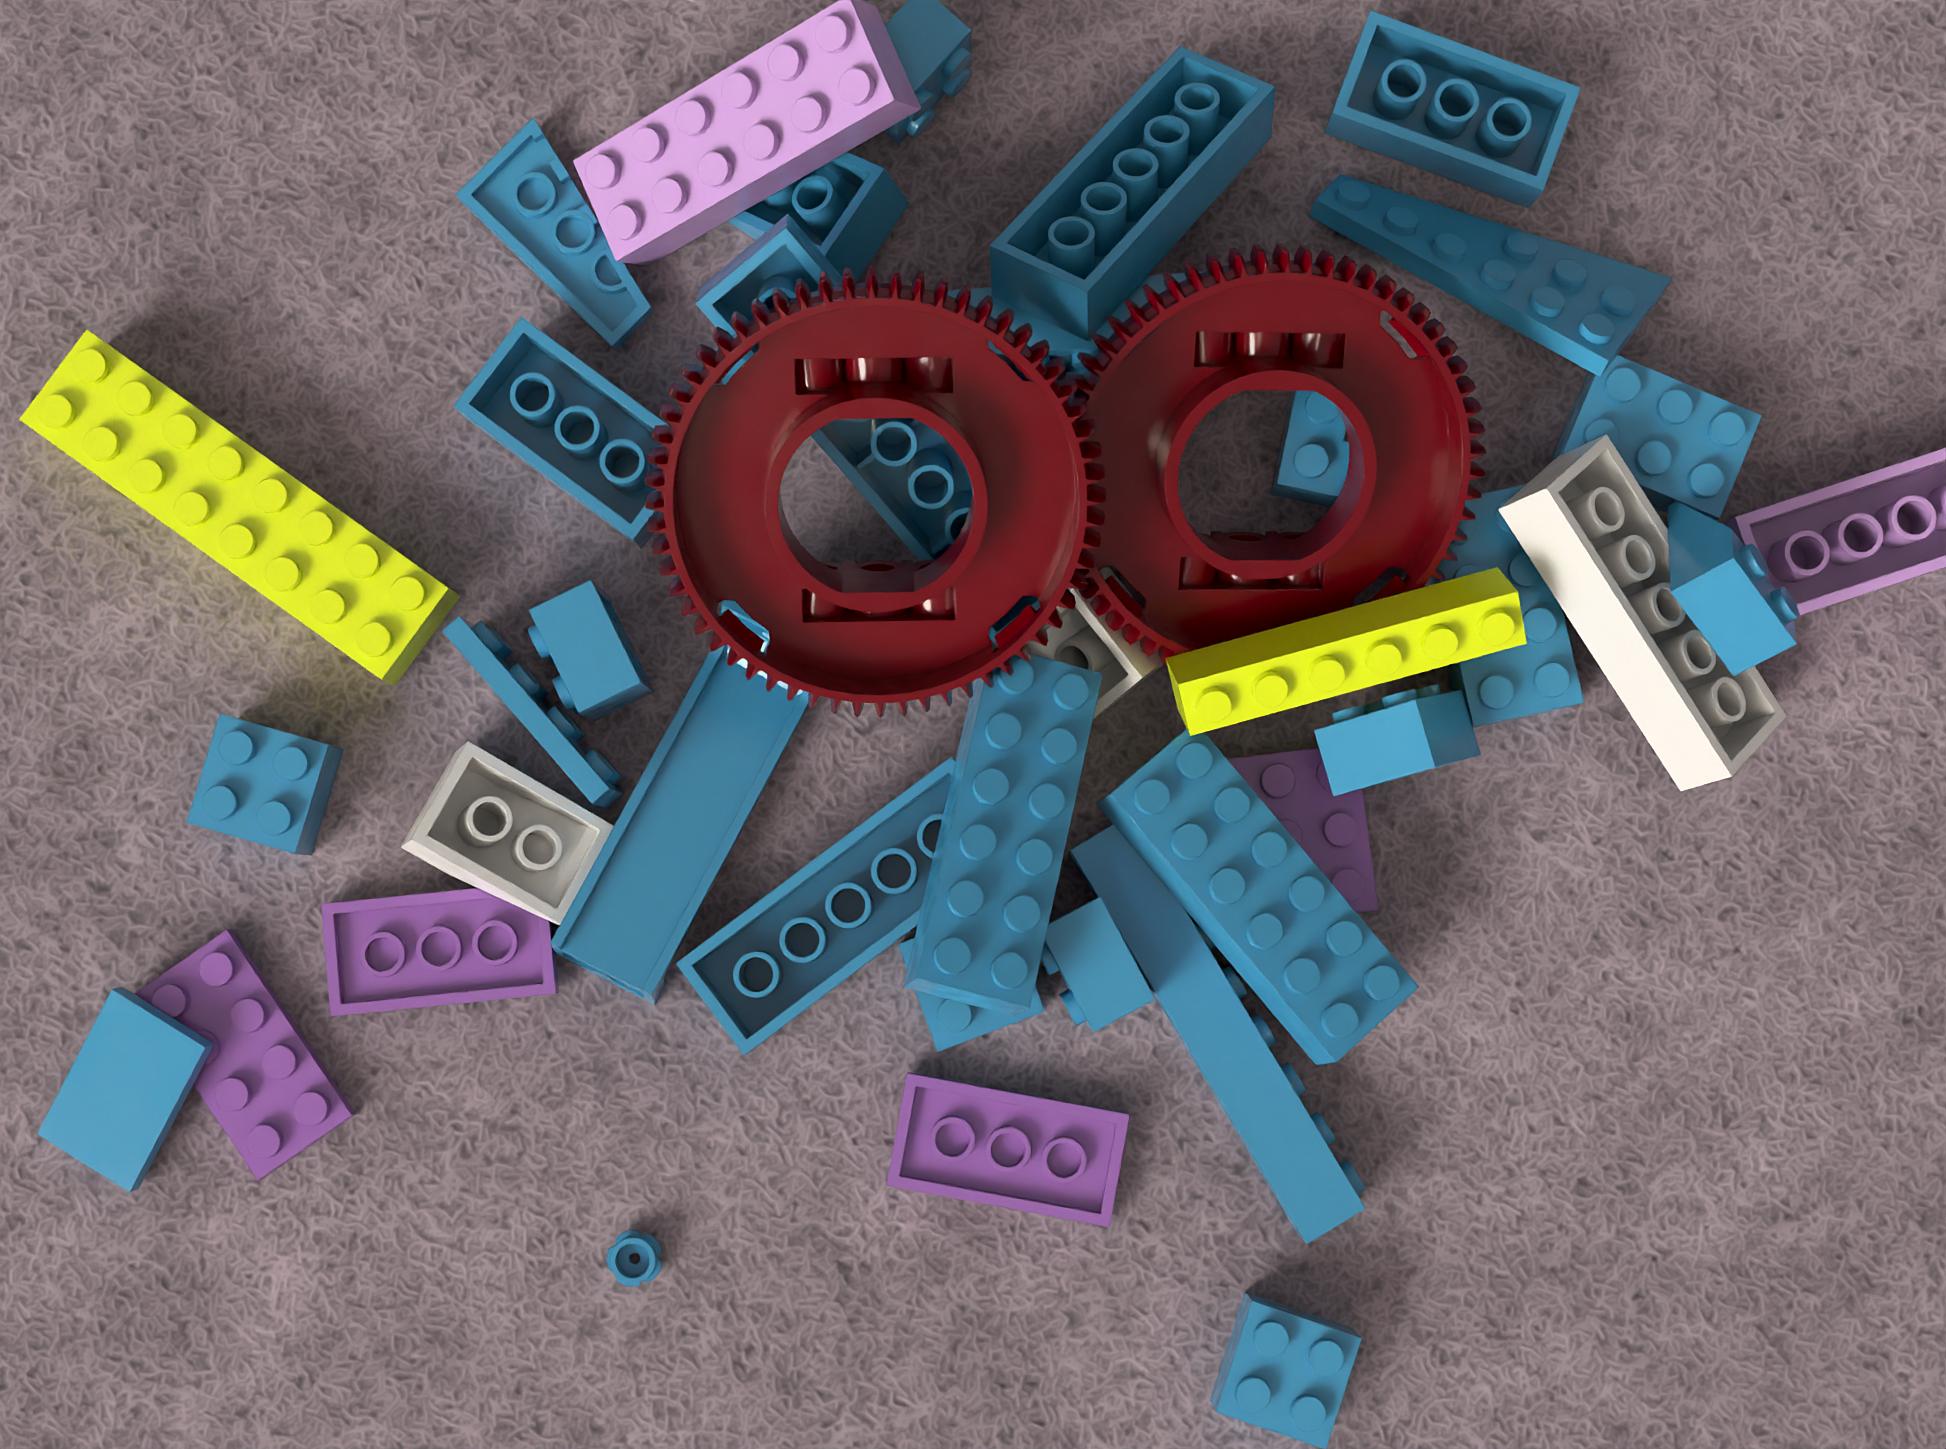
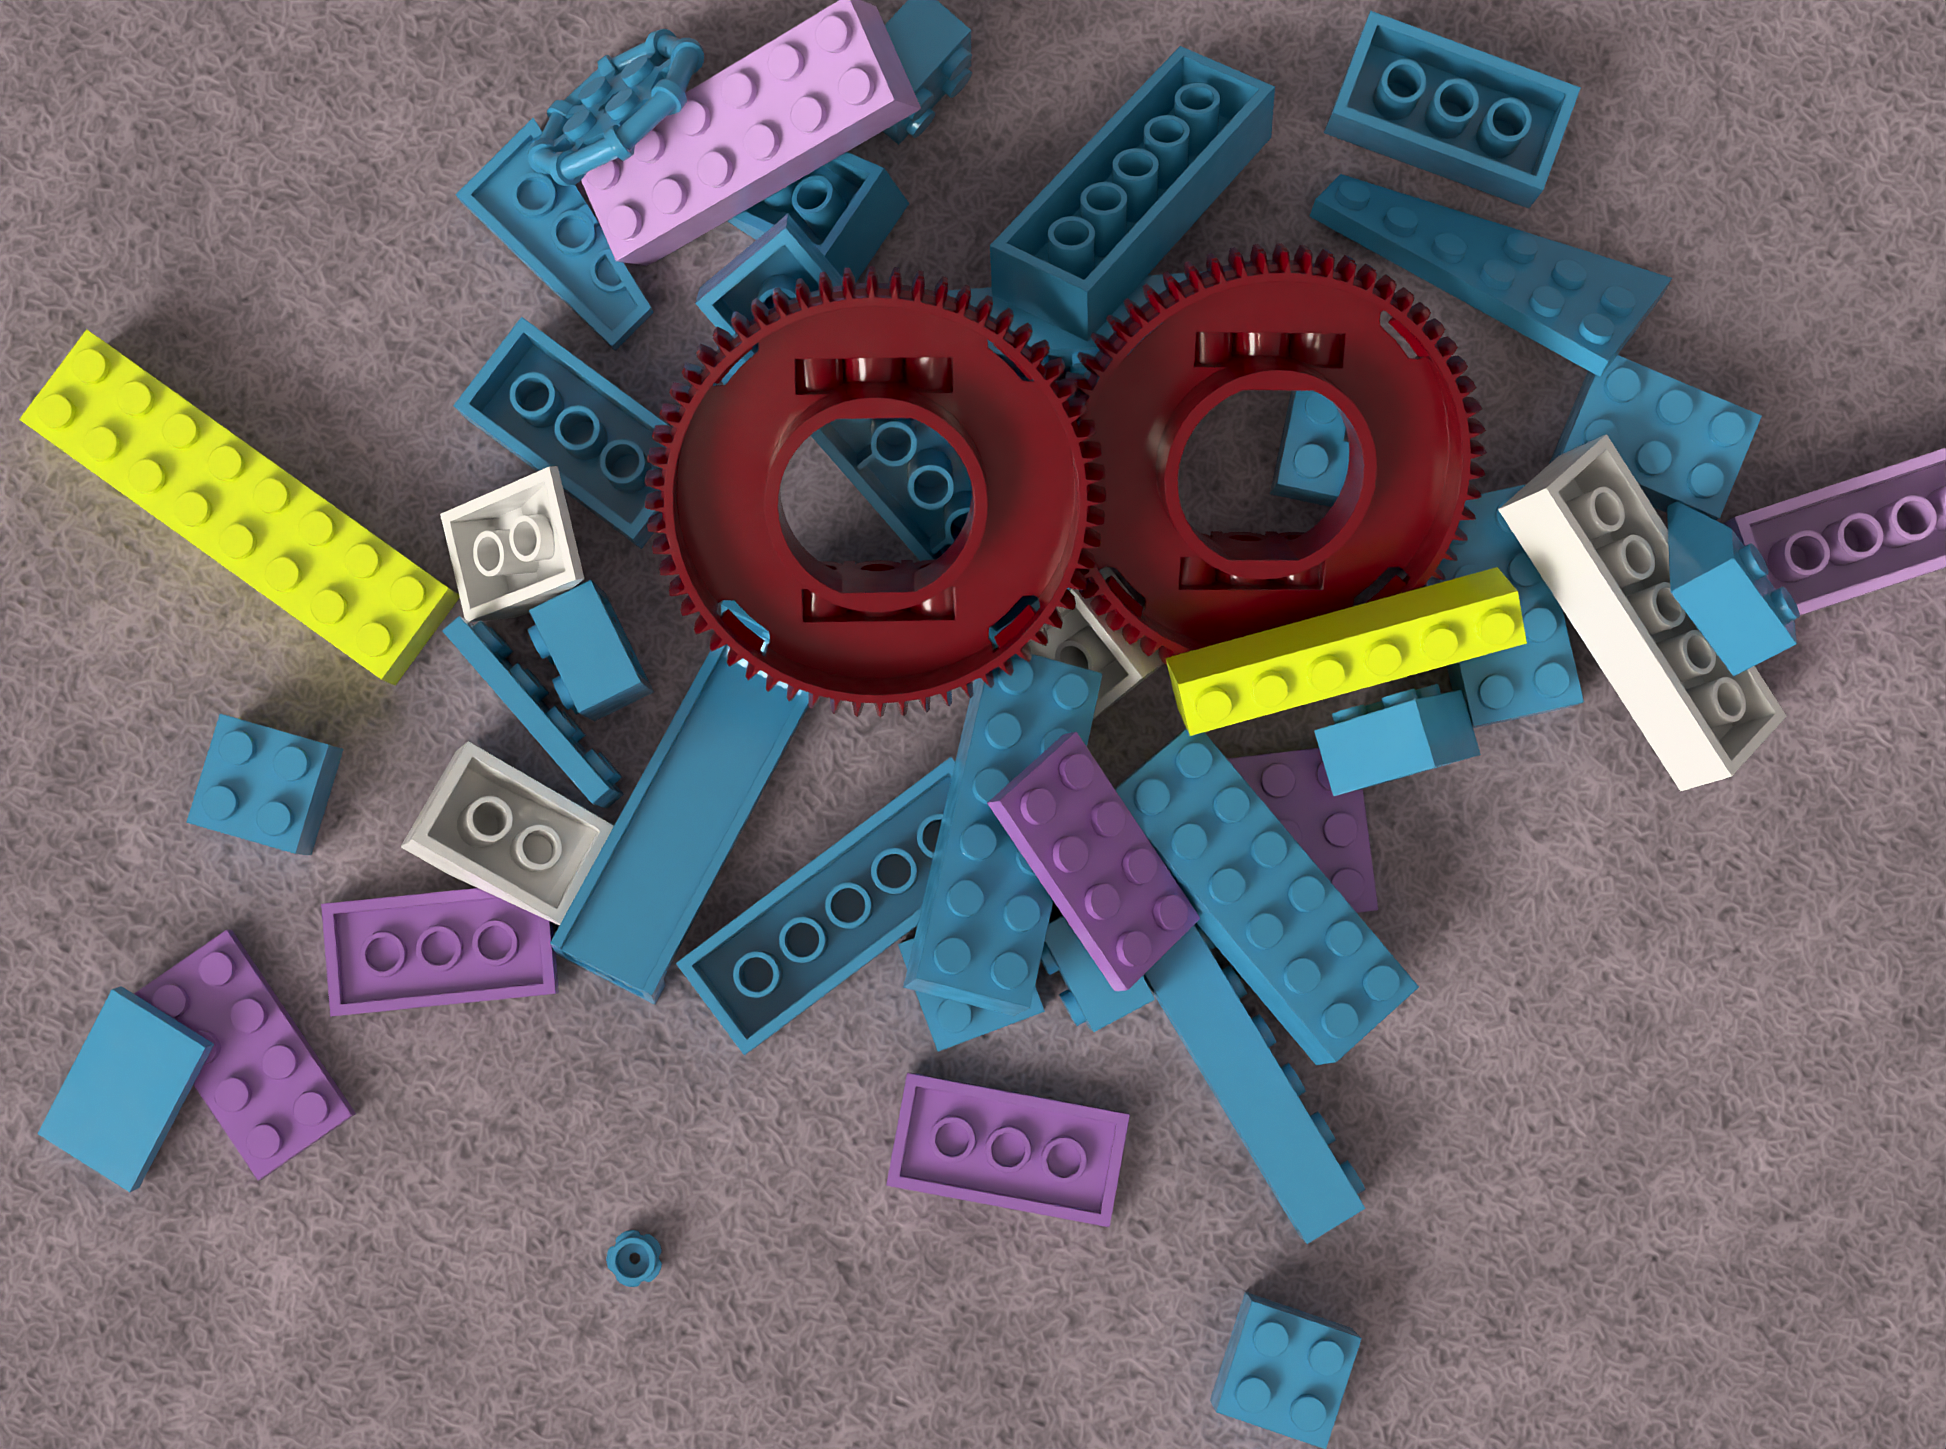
(513, 547): none -> white slope
(616, 107): none -> dark azure plate
(1094, 861): none -> medium lavender plate

